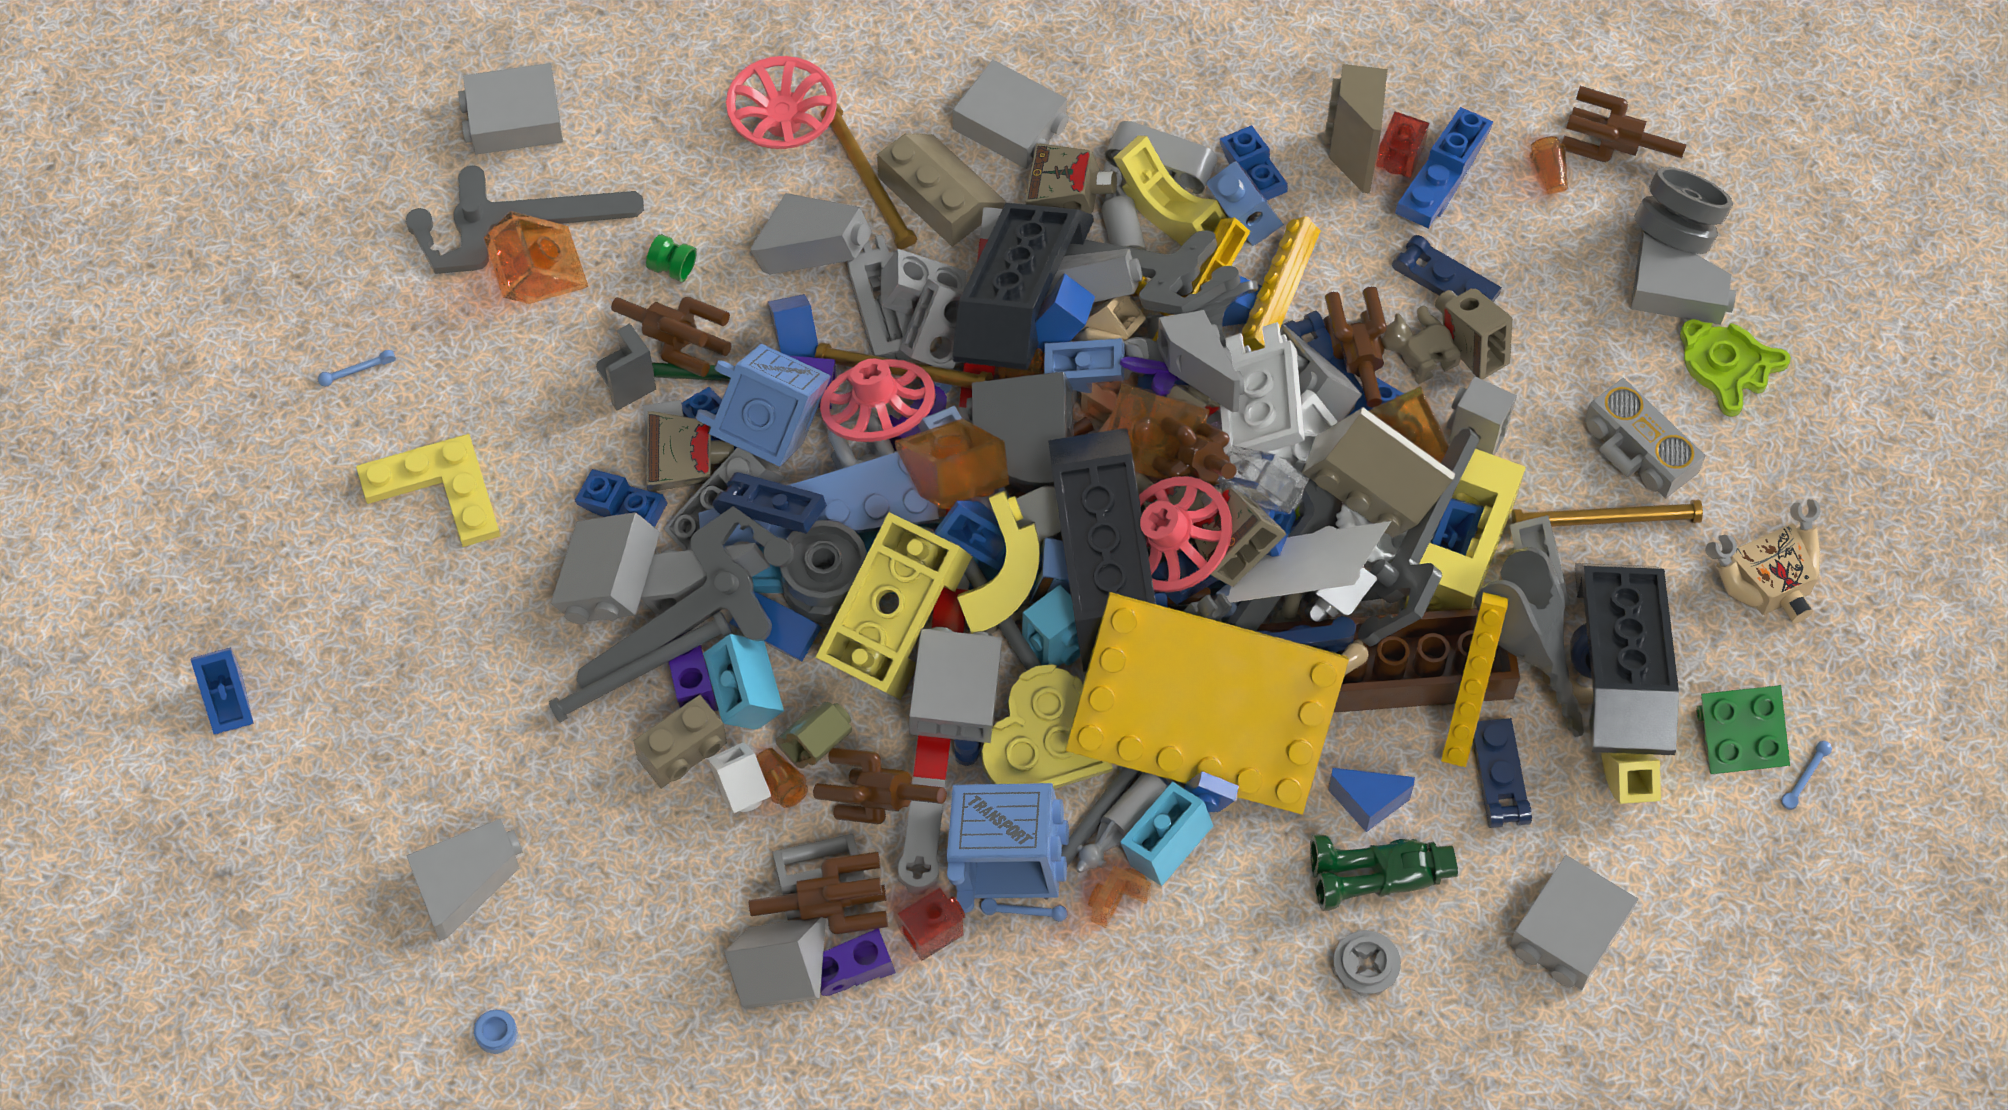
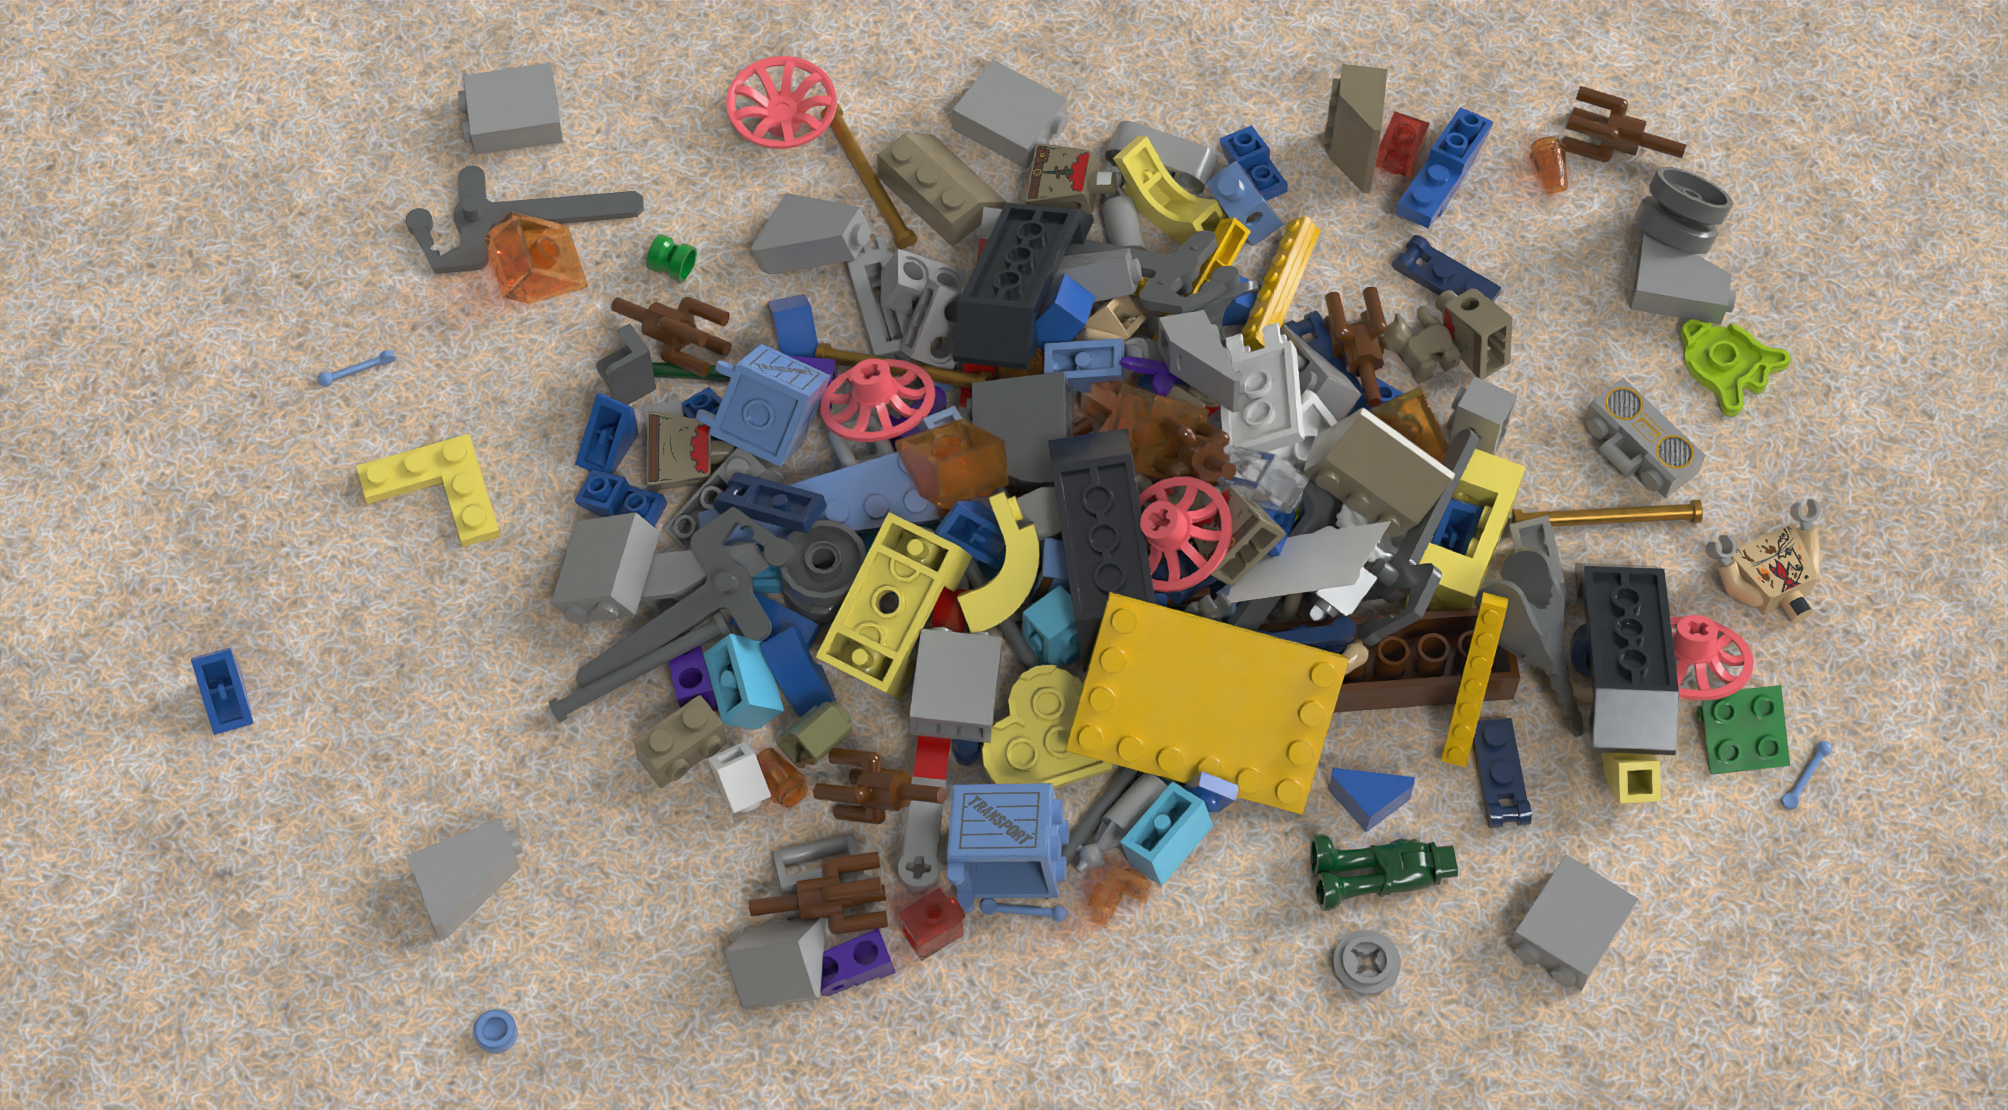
(607, 435): none -> blue slope
(796, 672): none -> blue slope
(1698, 645): none -> coral wheel

